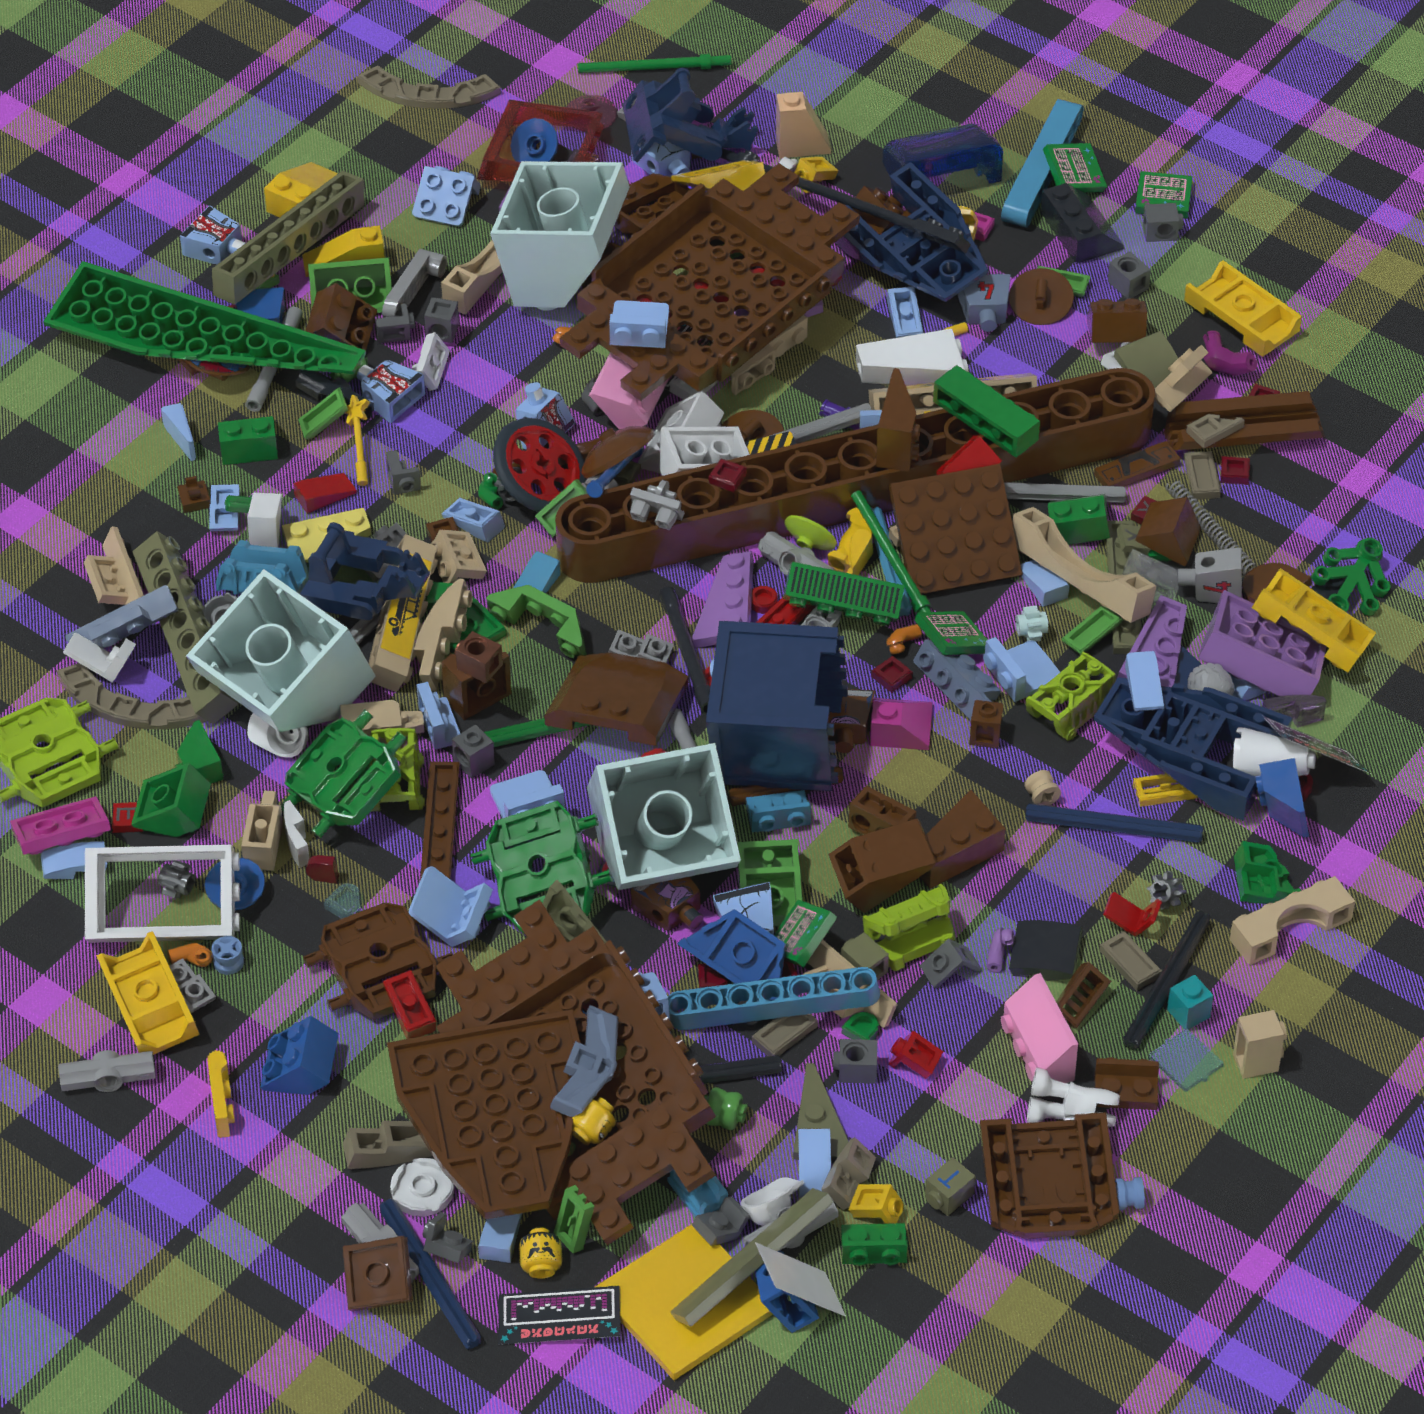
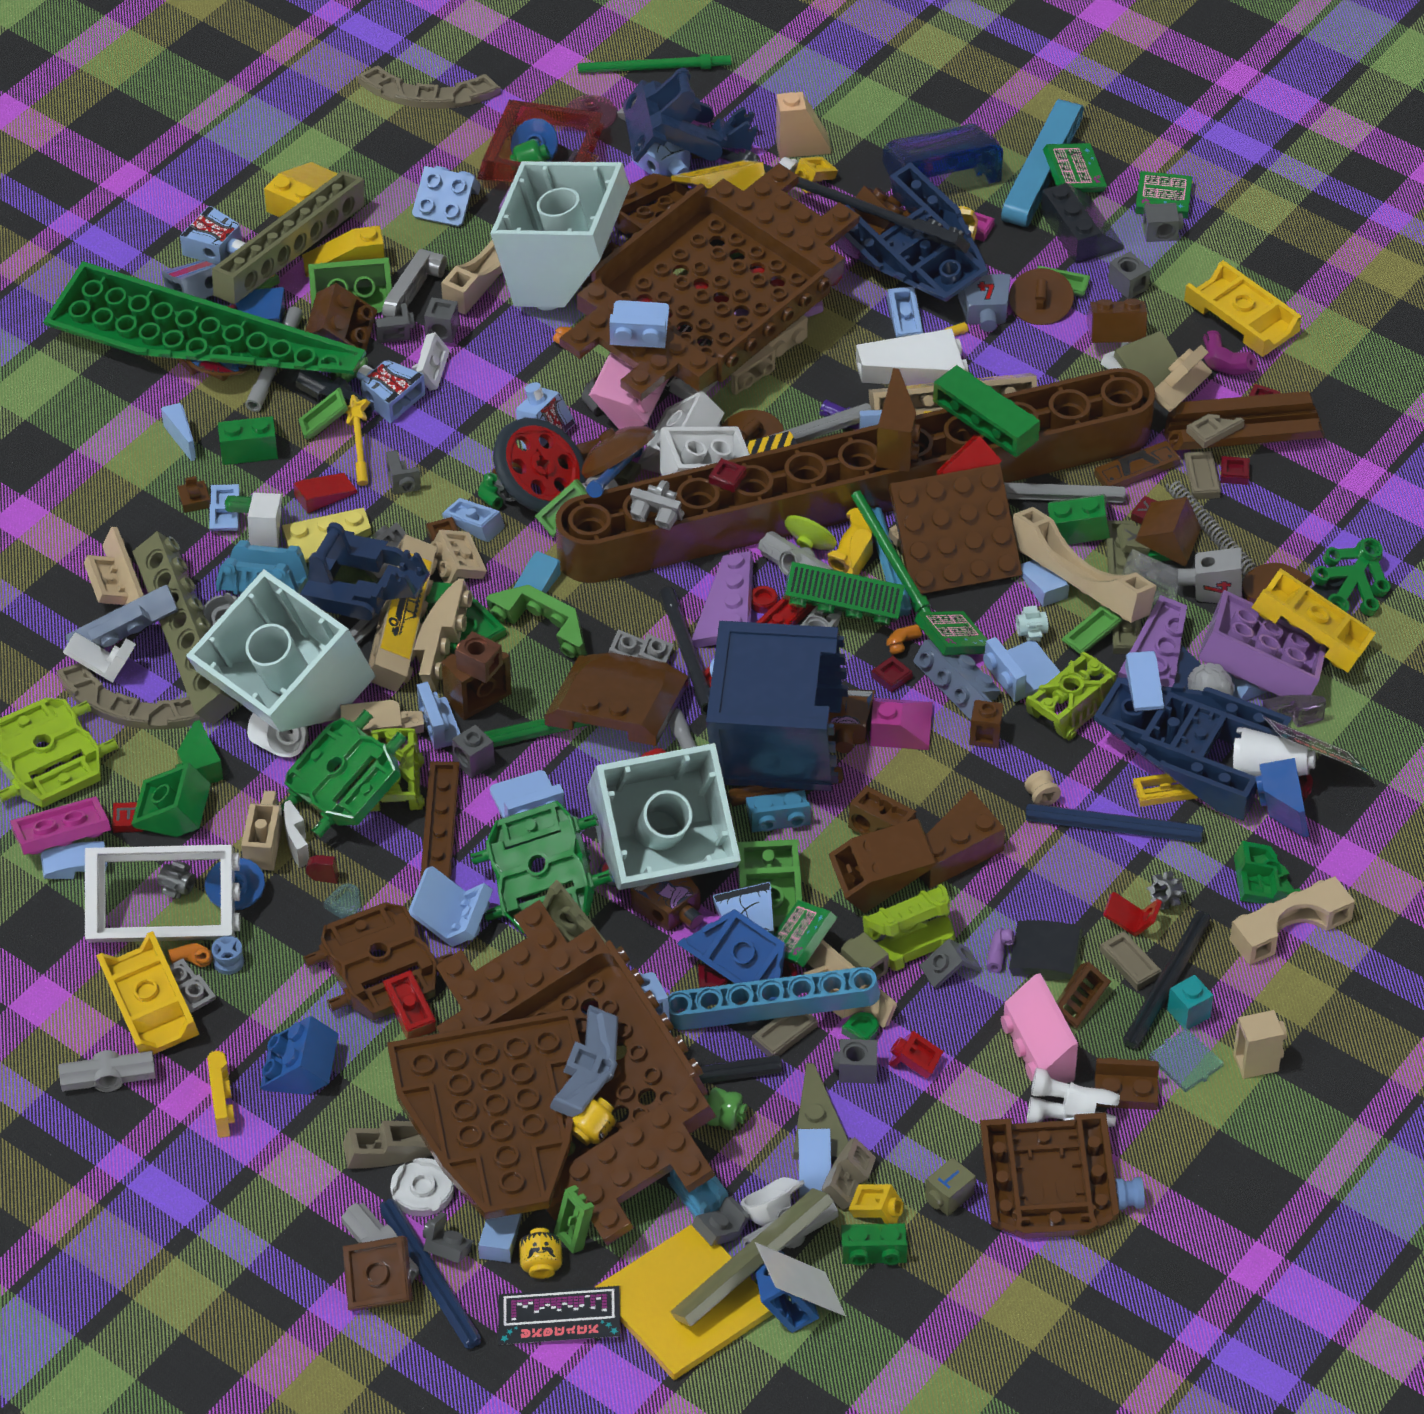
(191, 279): none -> sand blue torso
(530, 151): none -> green head

